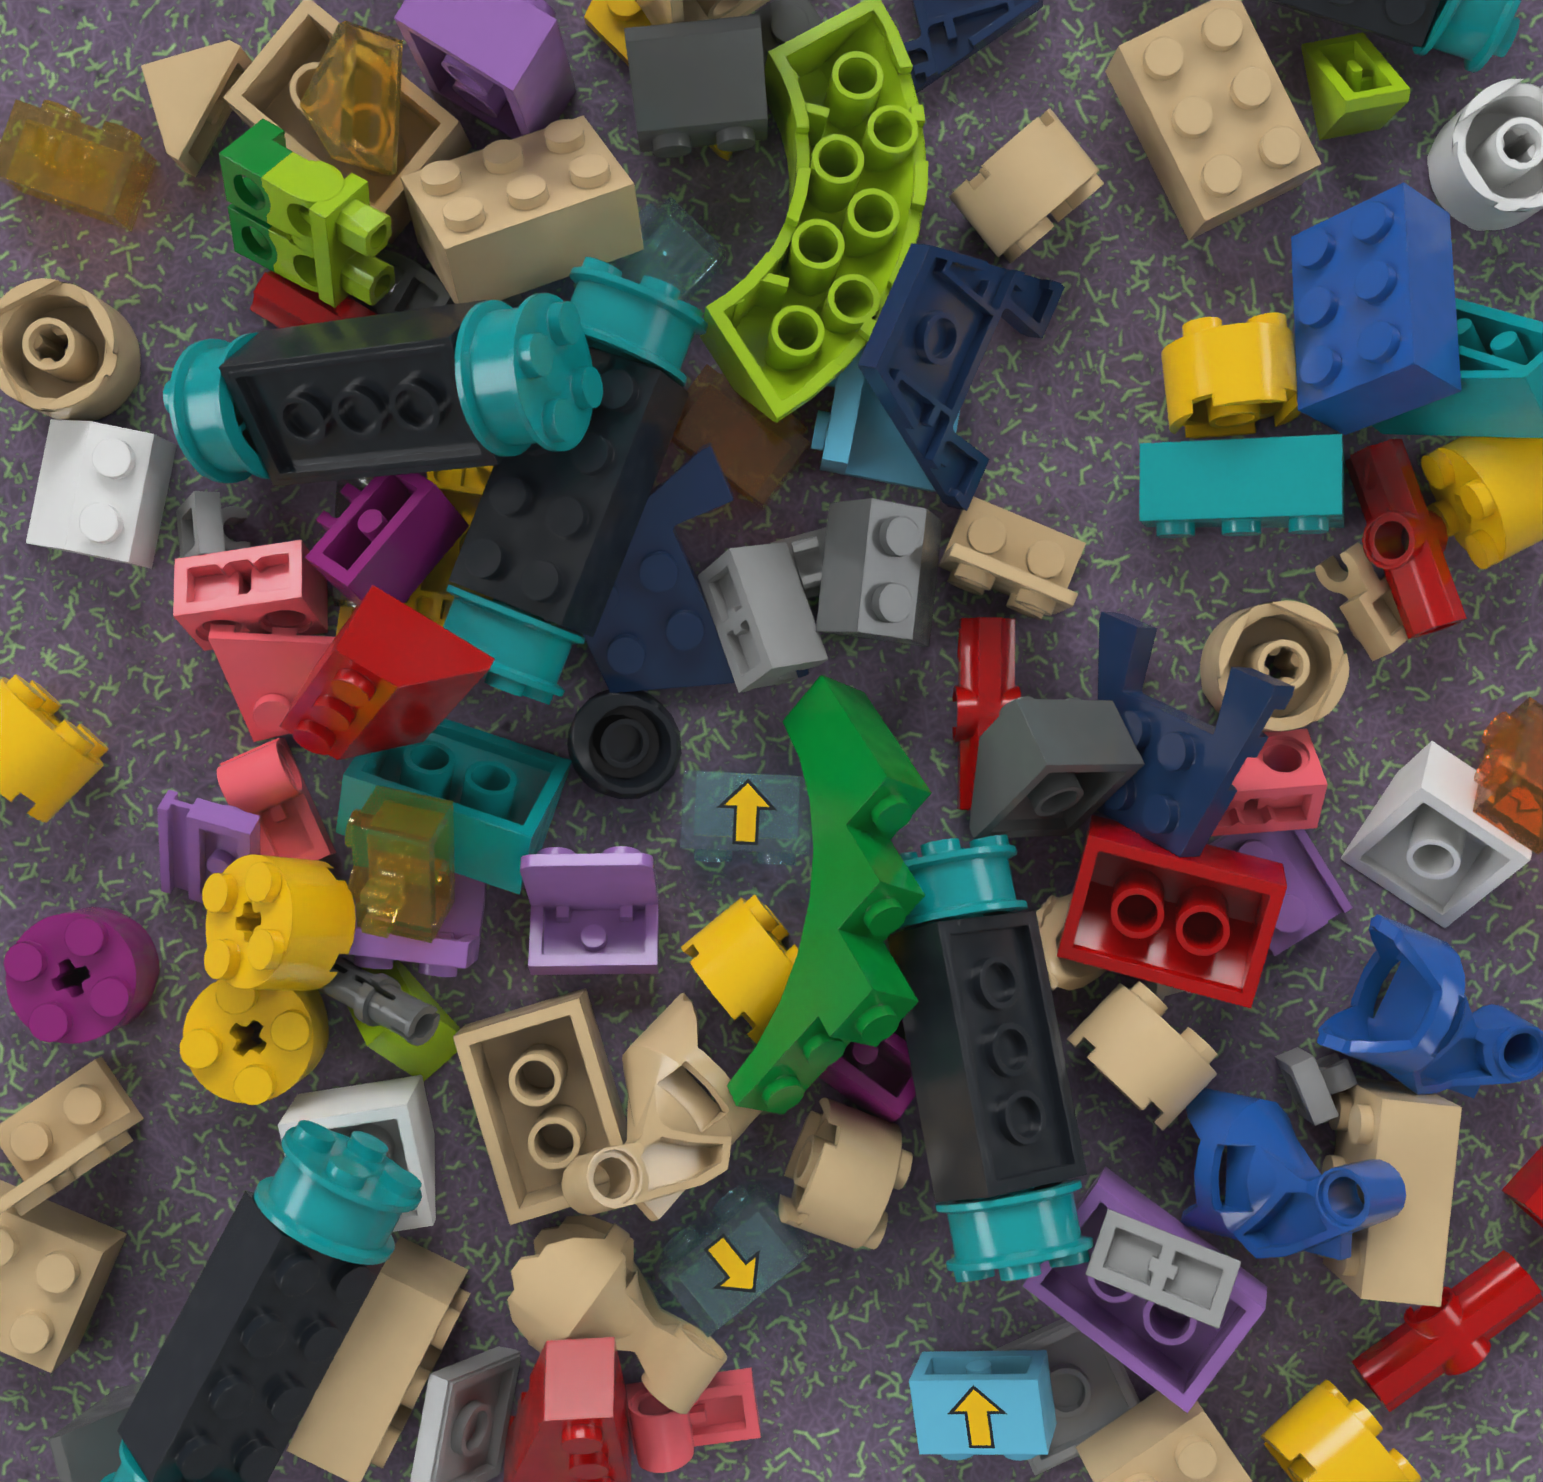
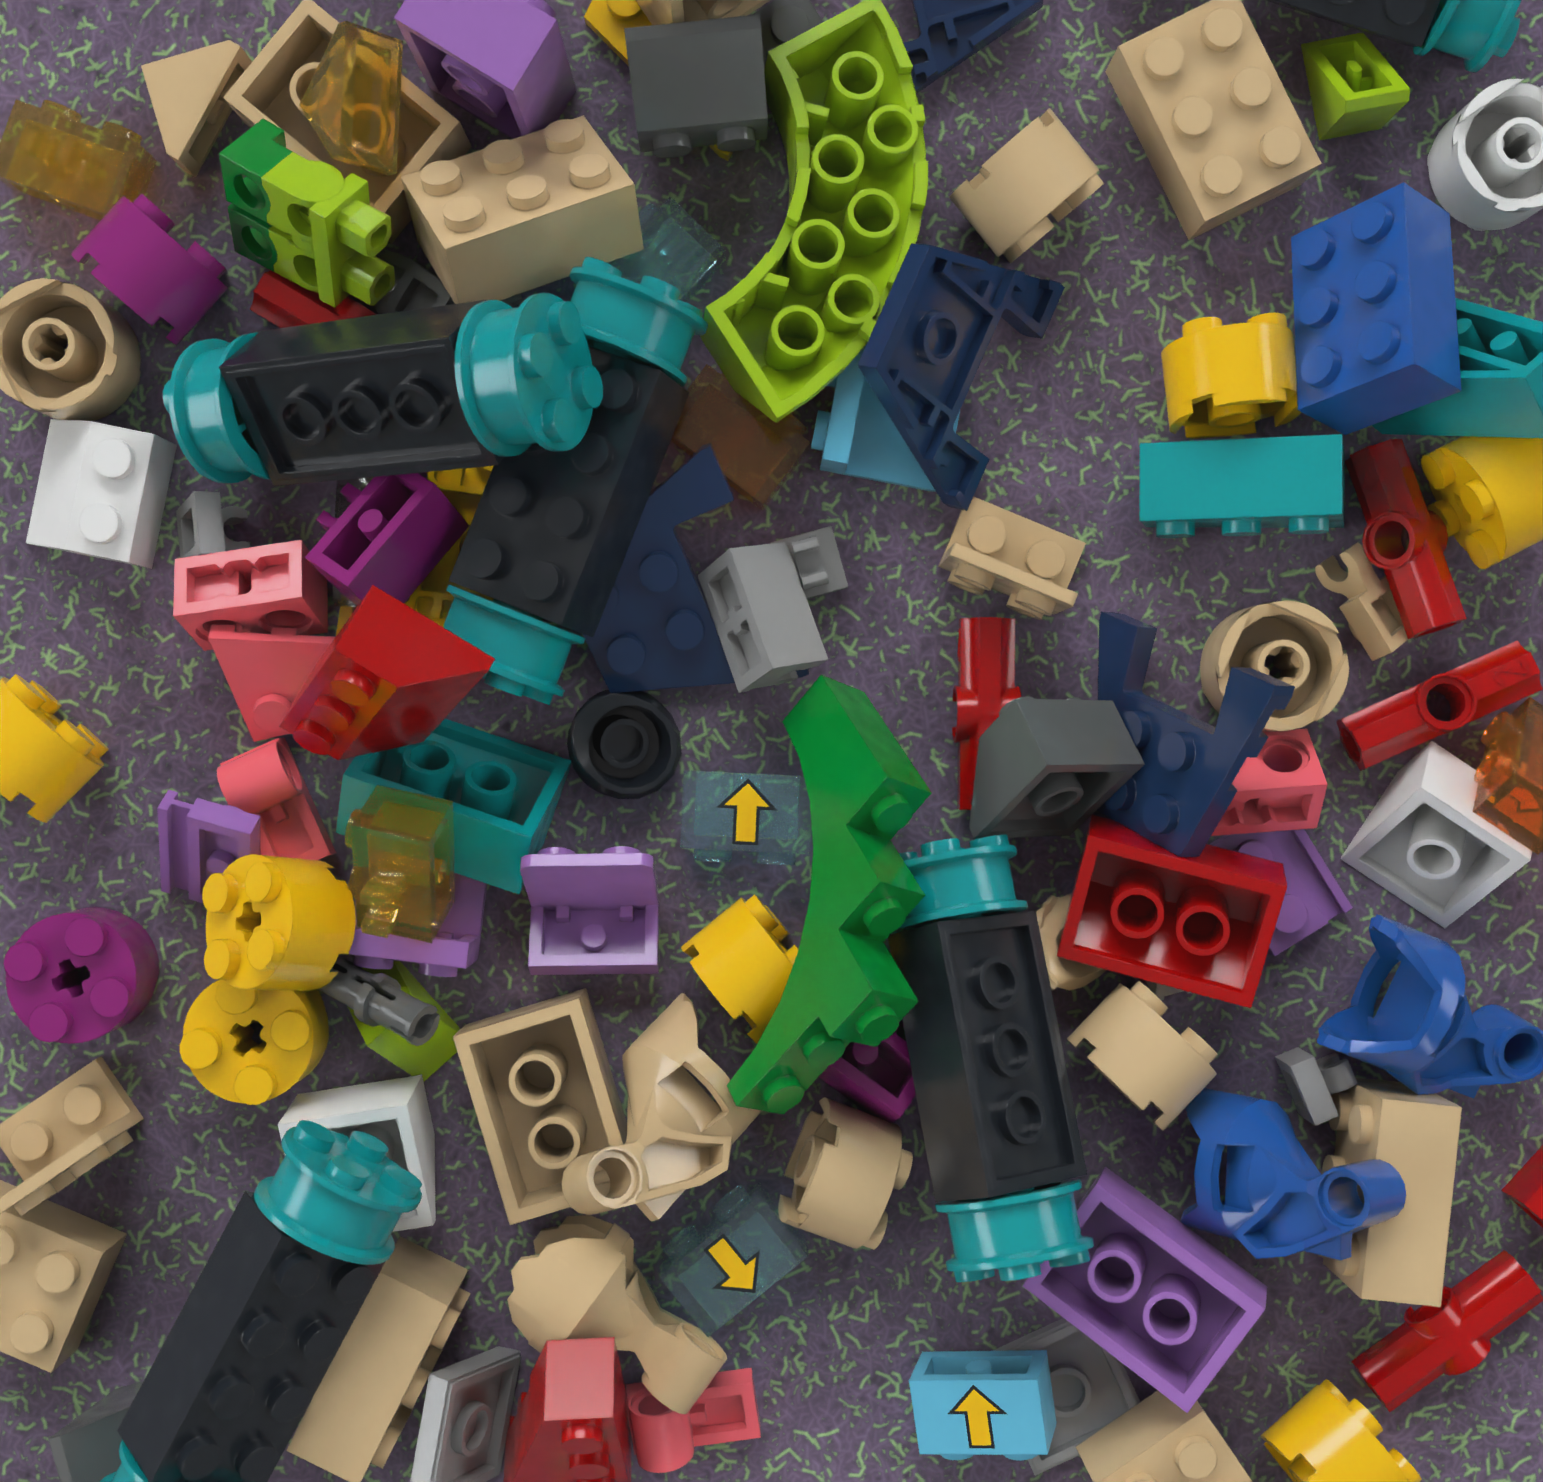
(151, 268): none -> magenta brick
(879, 571): dark grey slope -> none
(1163, 1268): light grey hinge -> none
(1471, 690): none -> red piece

